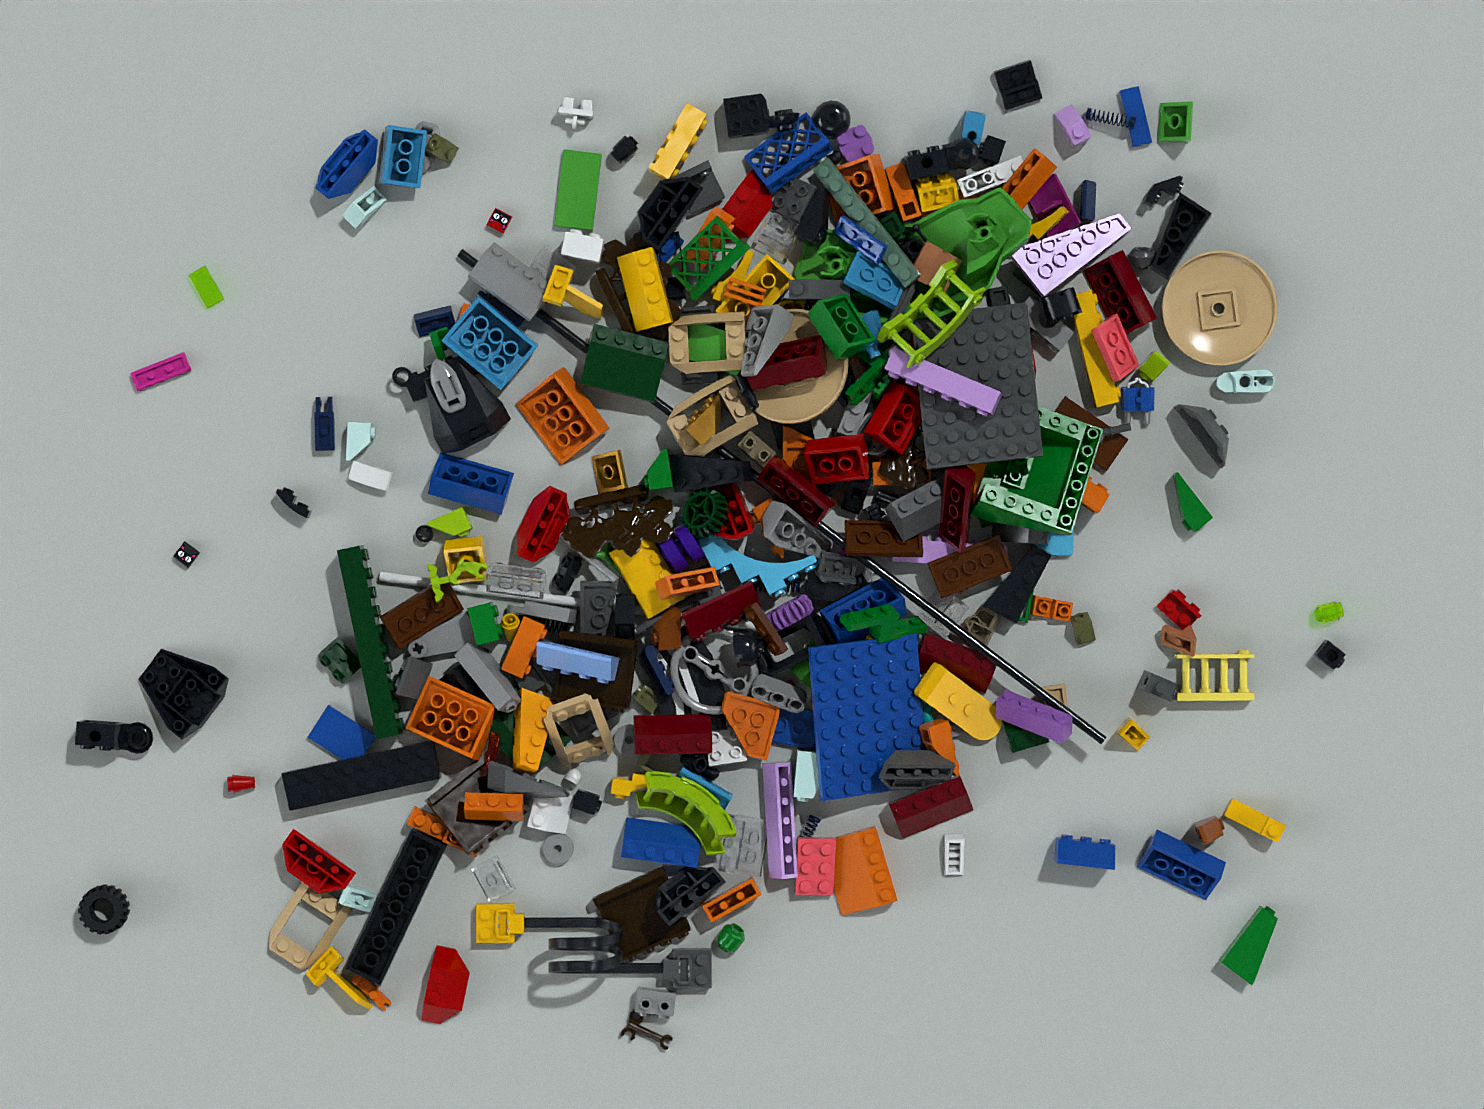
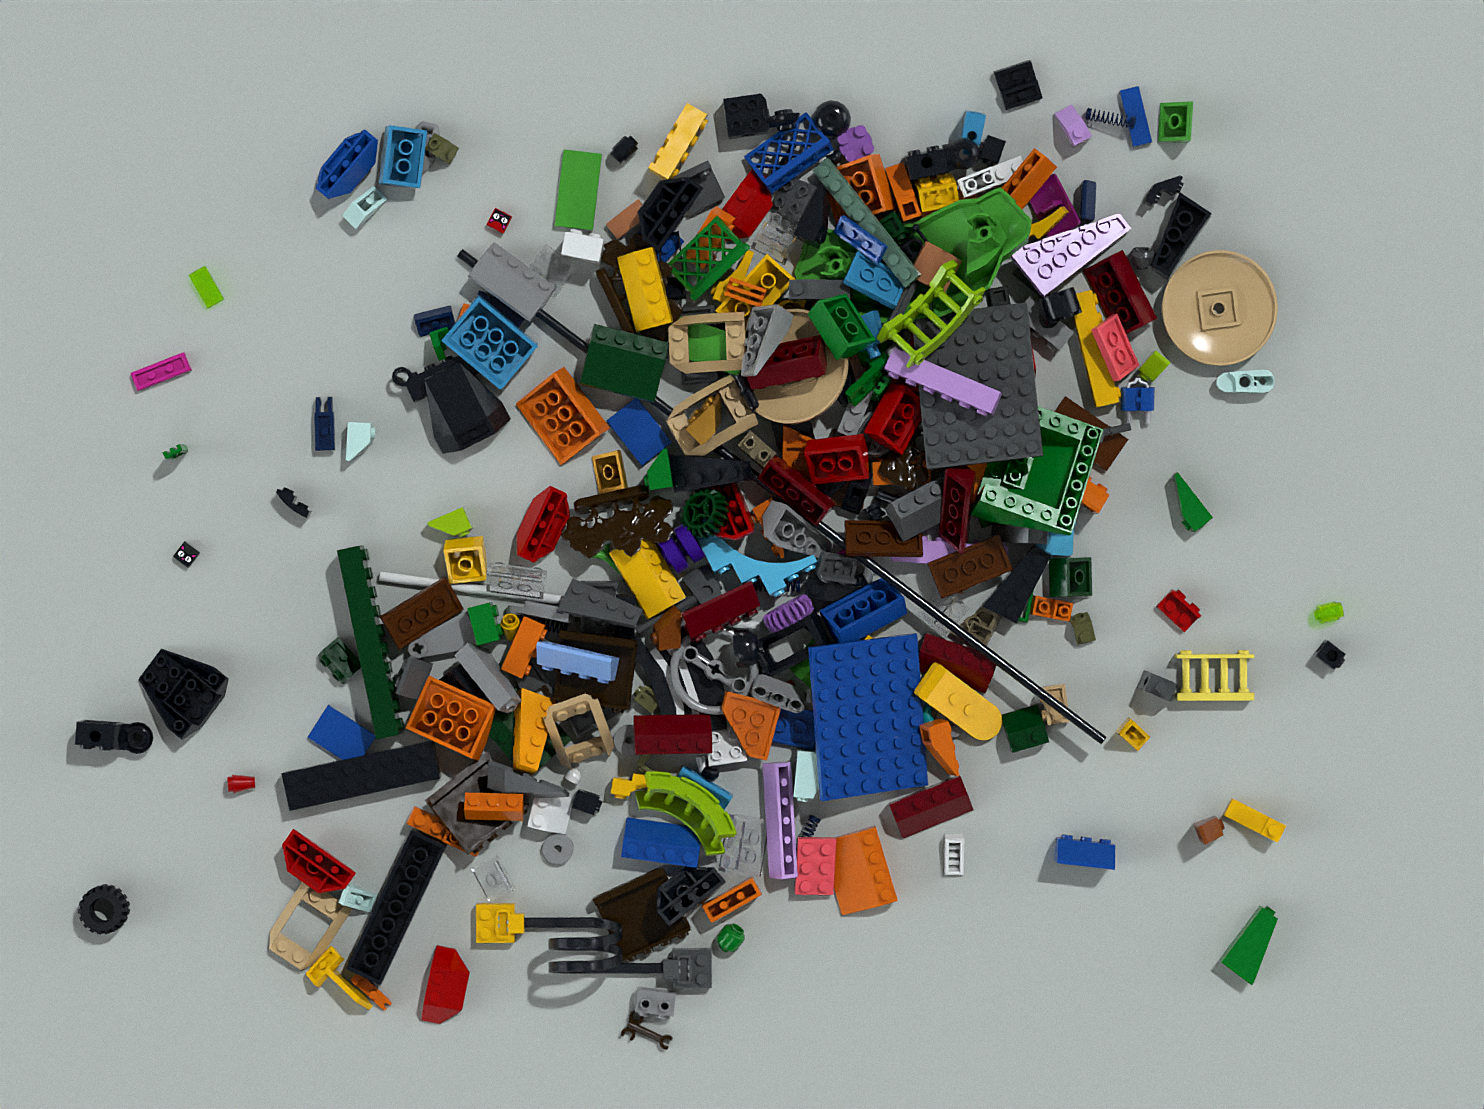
(175, 452): none -> green tile
(370, 475): white slope -> none
(428, 529): black bush -> none
(447, 386): light grey piece -> none
(470, 483): blue slope -> none
(471, 568): lime piece -> none
(493, 745): clear red axle -> none
(559, 290): yellow piece -> none
(567, 109): white hips -> none
(569, 564): black hinge -> none
(595, 604): none -> dark grey wing
(597, 564): light grey bar -> none
(625, 220): none -> nougat slope
(639, 431): none -> blue tile
(658, 669): dark blue hinge -> none
(687, 583): orange brick -> none
(694, 762): black cone -> none
(765, 629): reddish brown plate -> none
(883, 623): green bracket -> none
(915, 770): dark grey wedge -> none
(1034, 716): medium lavender brick -> none
(1070, 577): none -> dark green slope
(1179, 640): nougat slope -> none
(1181, 864): blue slope -> none
(1206, 430): dark grey wedge -> none

